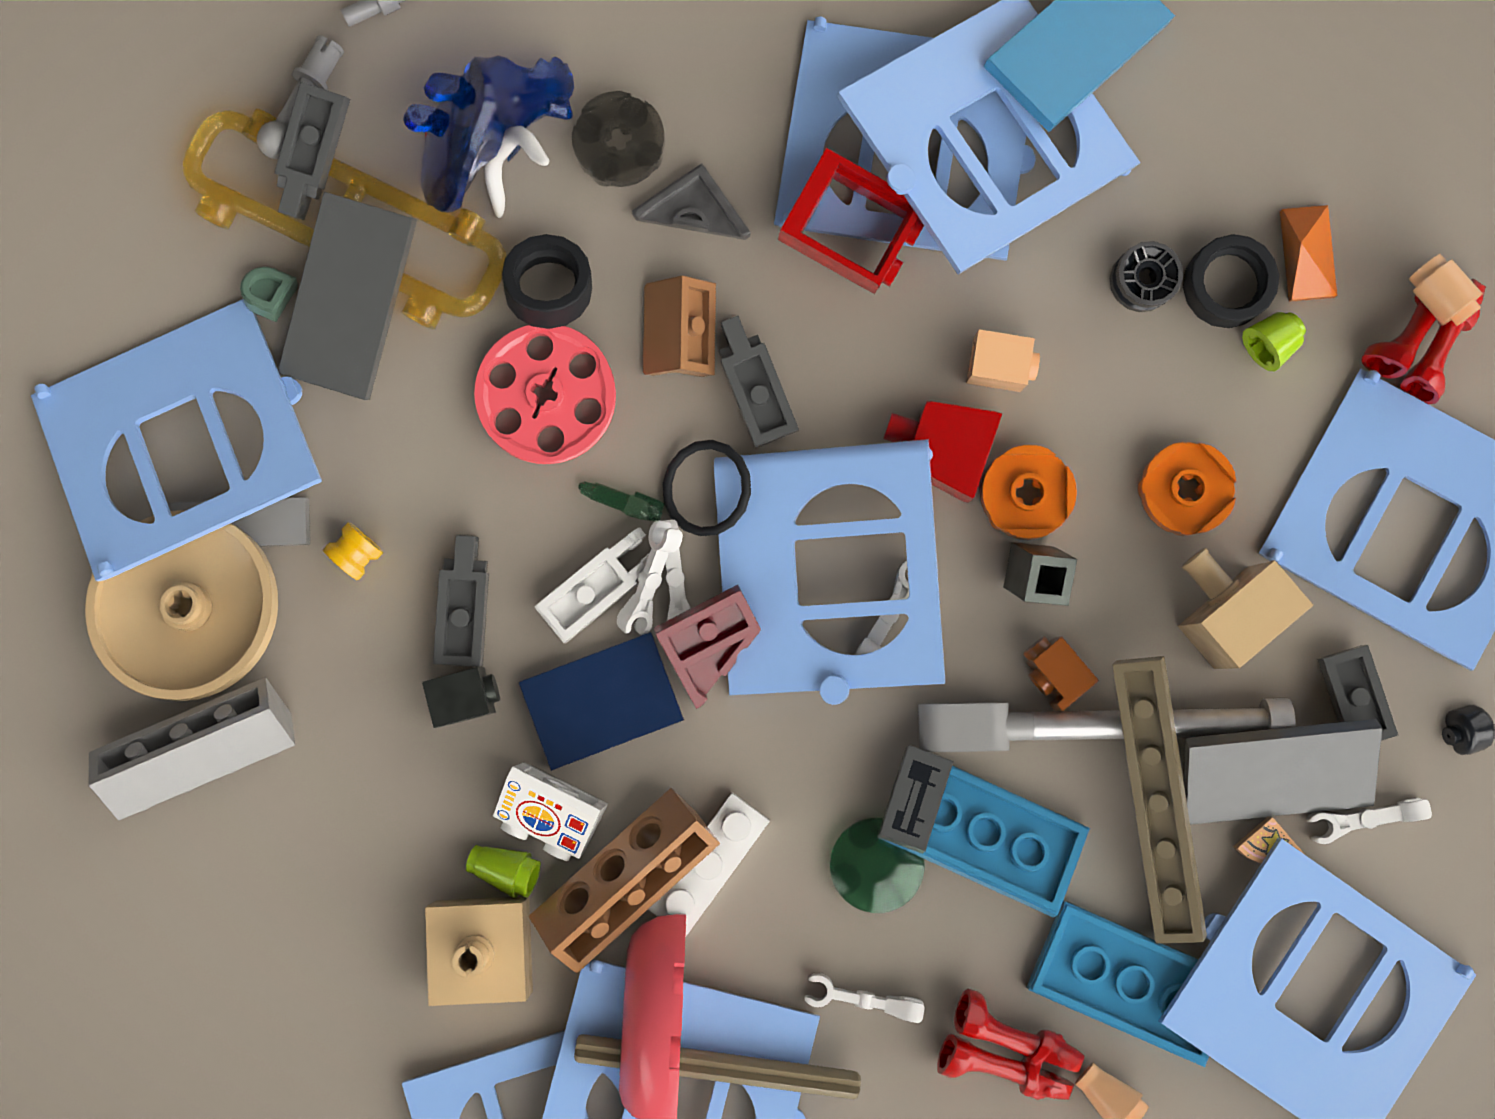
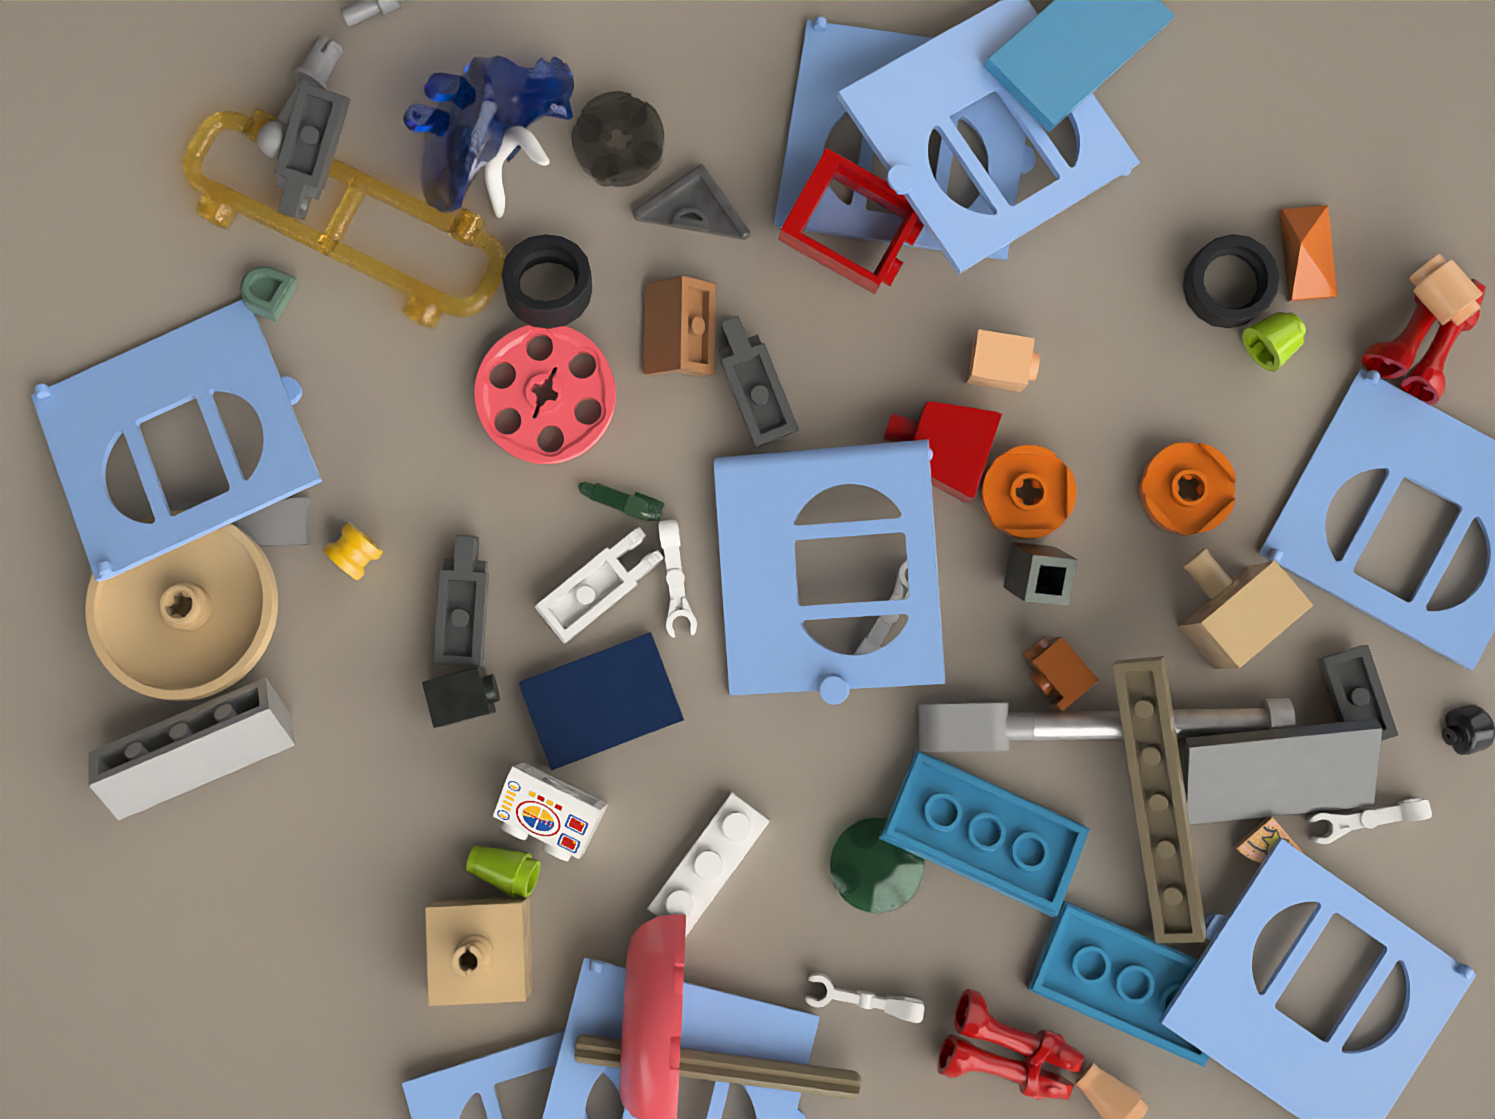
(347, 296): dark grey tile -> none
(623, 881): medium nougat brick -> none
(640, 606): white piece -> none
(708, 640): wing -> none
(745, 488): black piece -> none
(915, 799): dark grey tile -> none
(1165, 275): black wheel -> none

